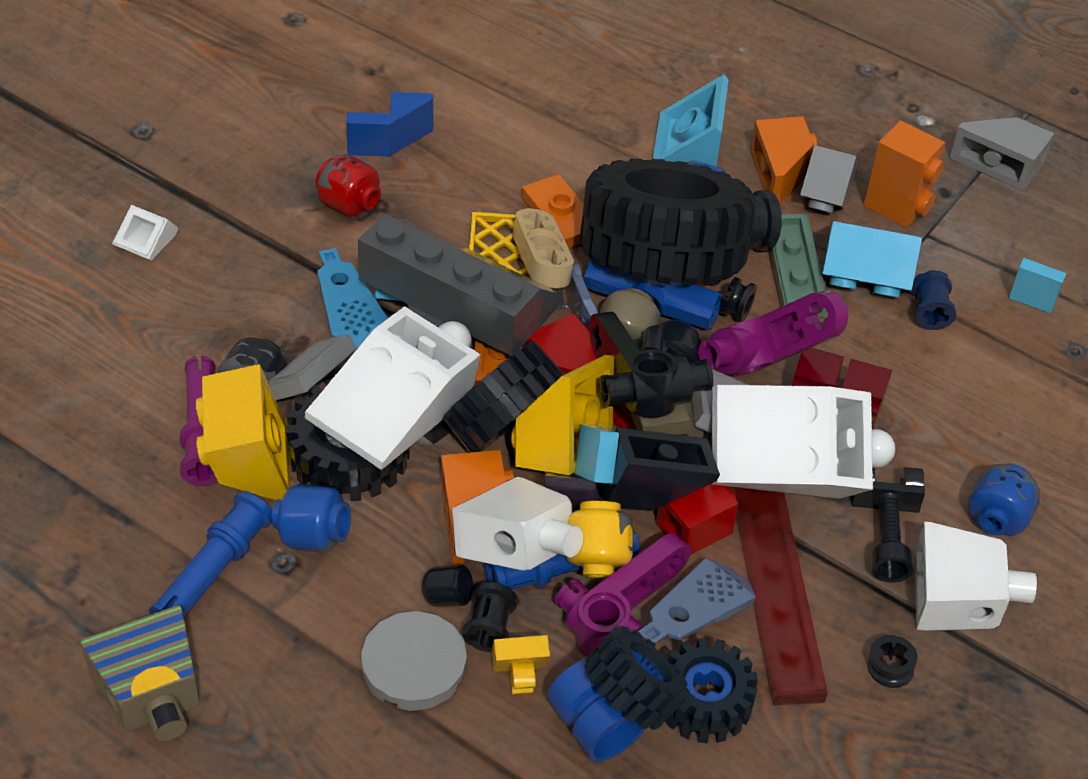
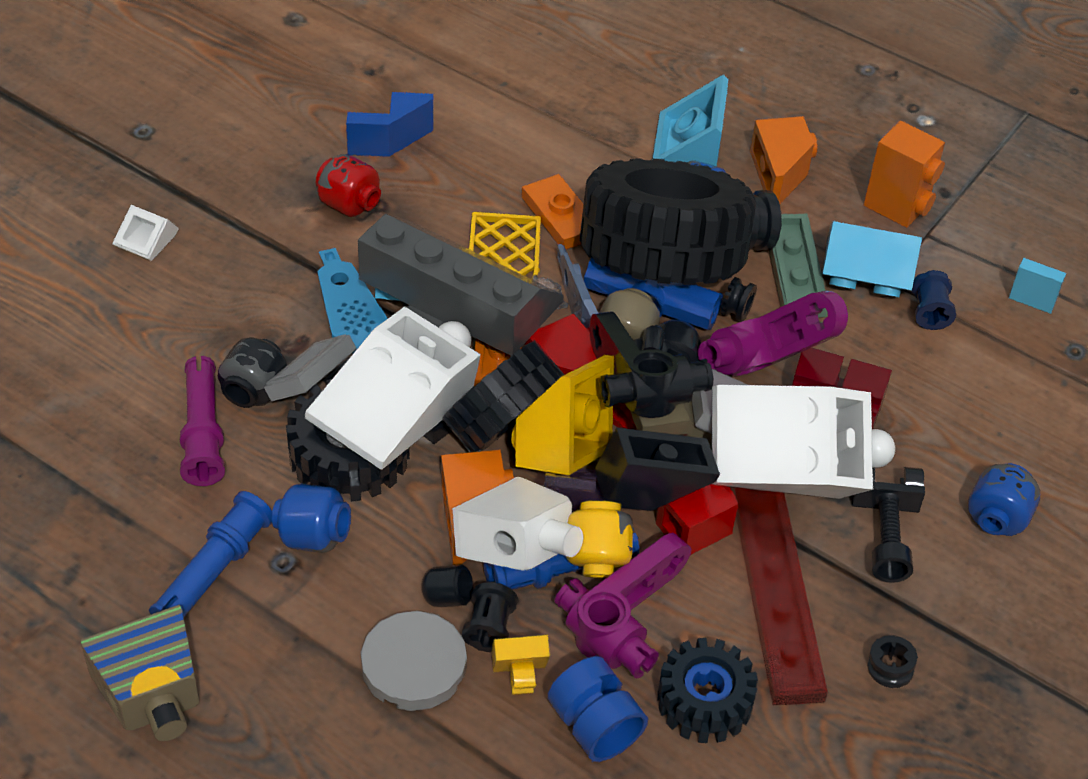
(243, 432): yellow slope -> none
(543, 248): tan beam -> none
(596, 454): medium azure tile -> none
(636, 678): black bush -> none
(702, 597): sand blue piece -> none
(829, 179): light grey slope -> none
(965, 580): white torso -> none
(1003, 149): light grey slope -> none

